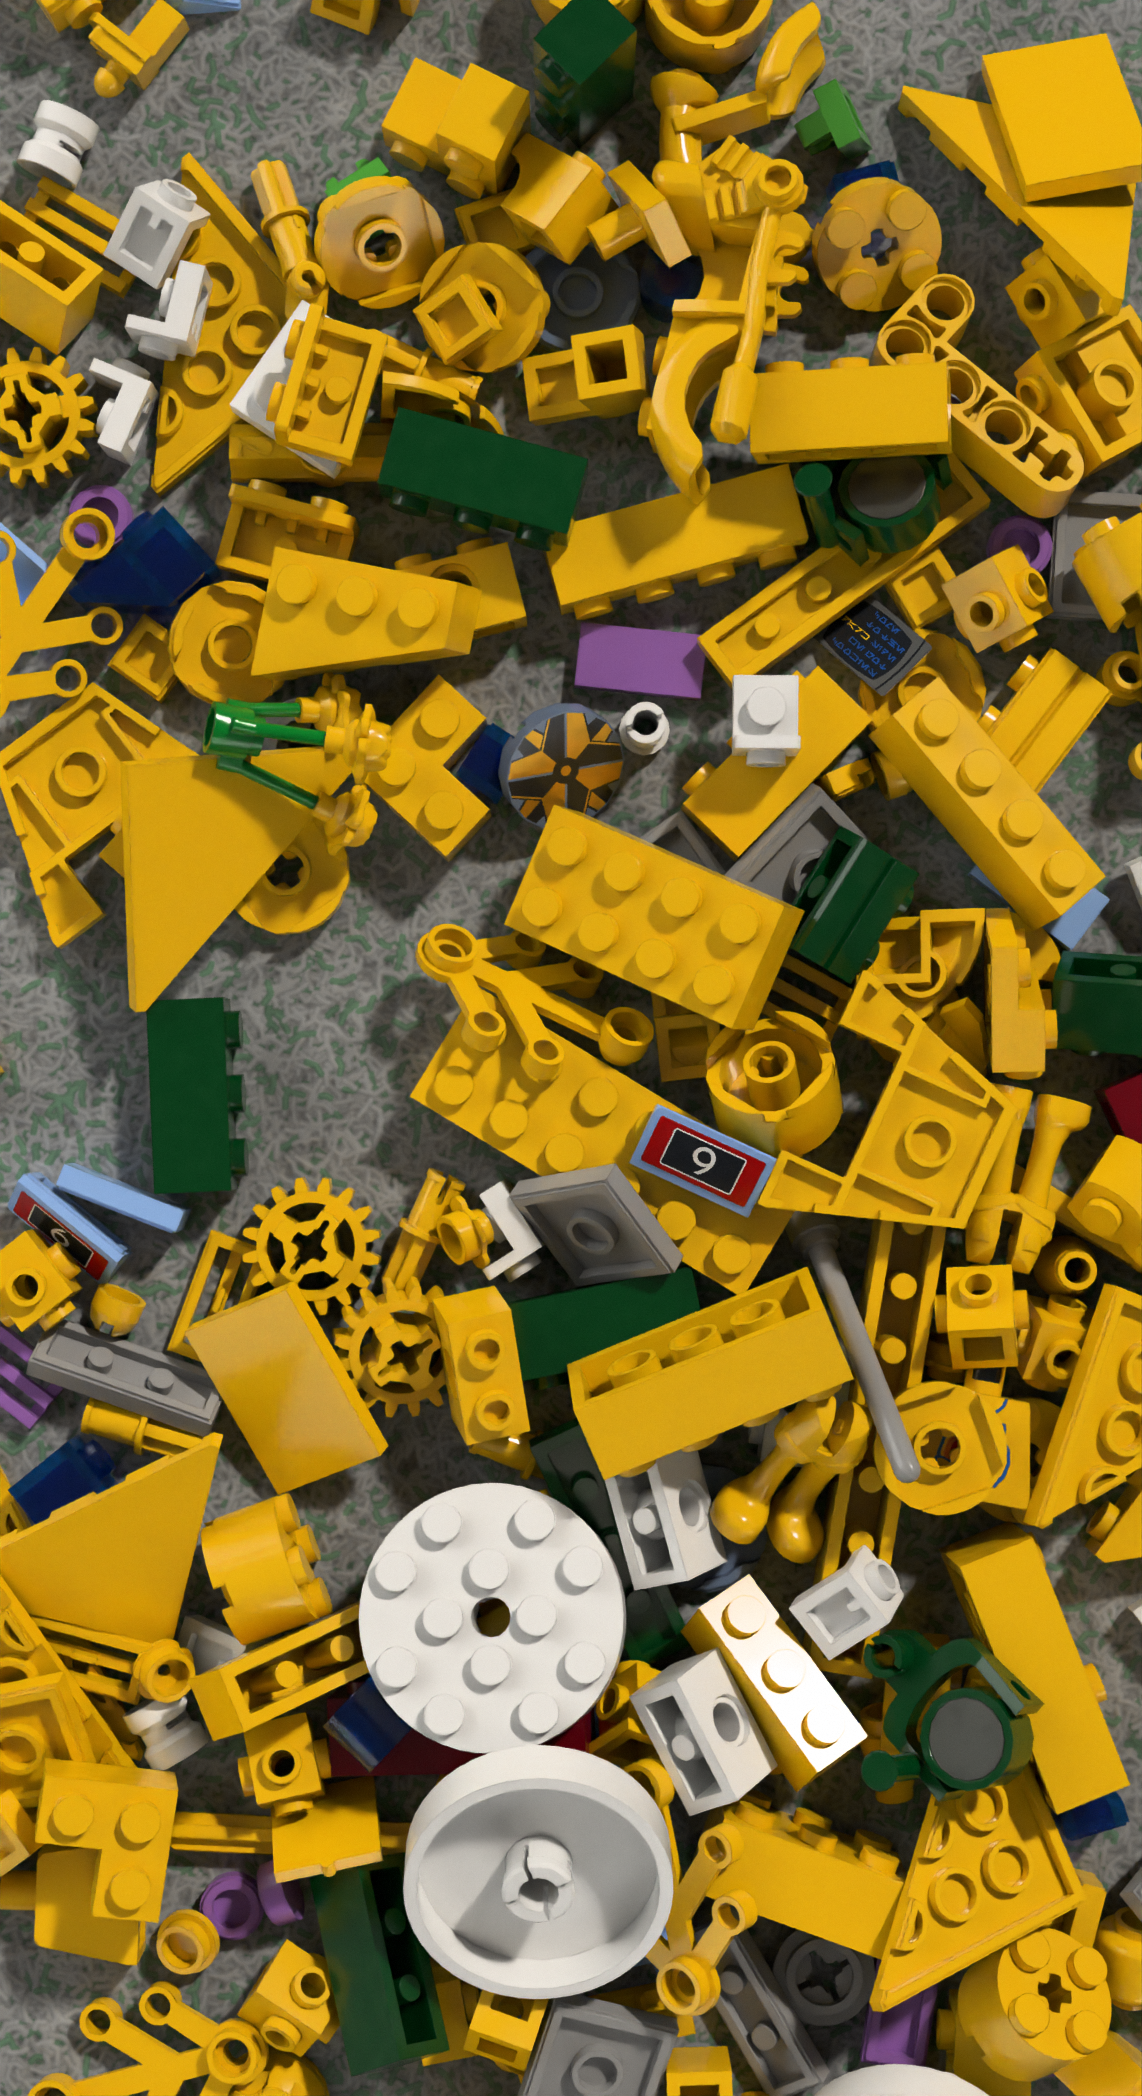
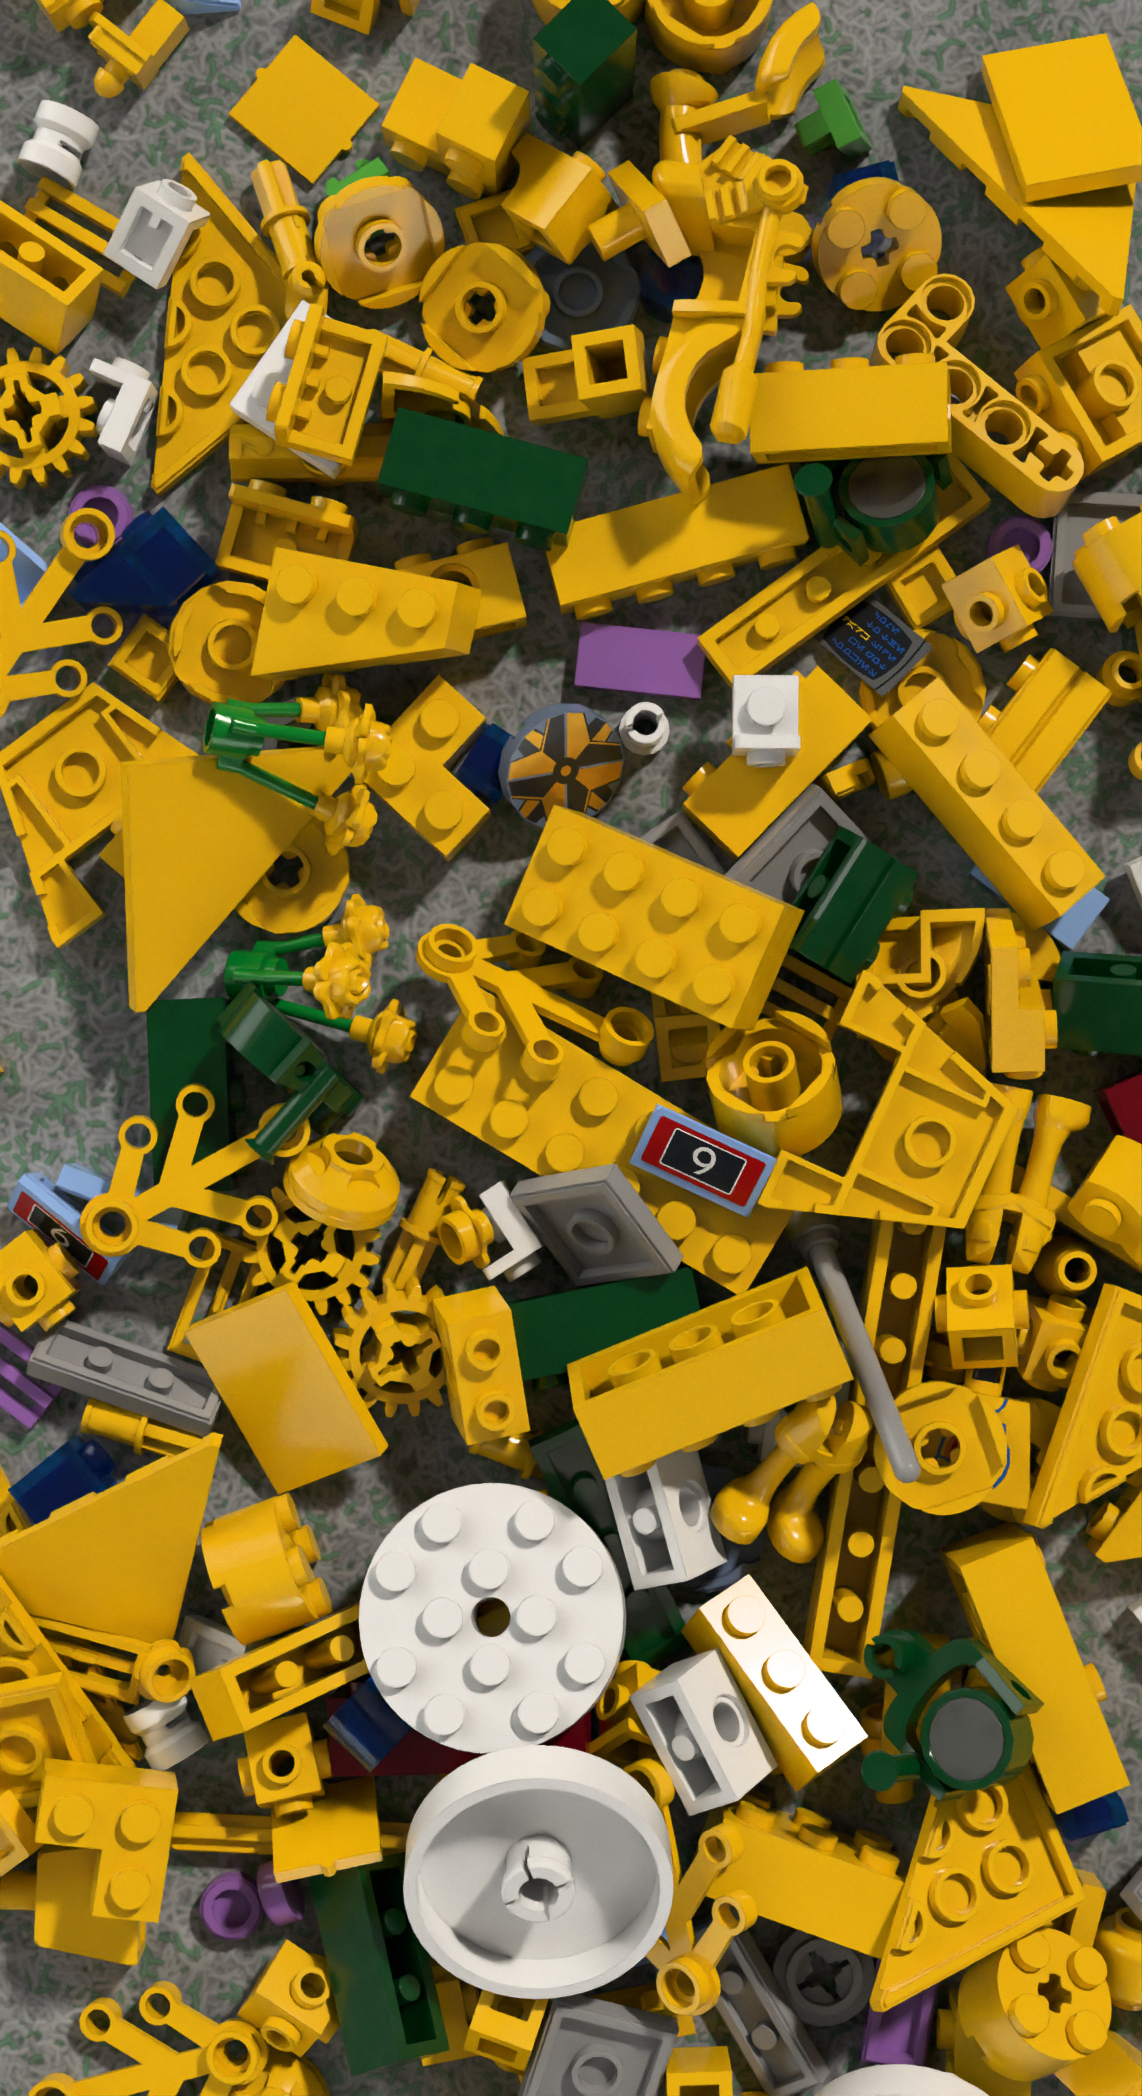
(117, 1308): yellow hinge -> none
(179, 1187): none -> yellow plant
(184, 306): white bracket -> none
(187, 1942): yellow plate -> none
(292, 1063): none -> dark green piece
(304, 110): none -> yellow piece
(336, 981): none -> yellow plant
(343, 1192): none -> yellow piece
(457, 320): yellow tile -> none
(849, 1603): white bracket -> none

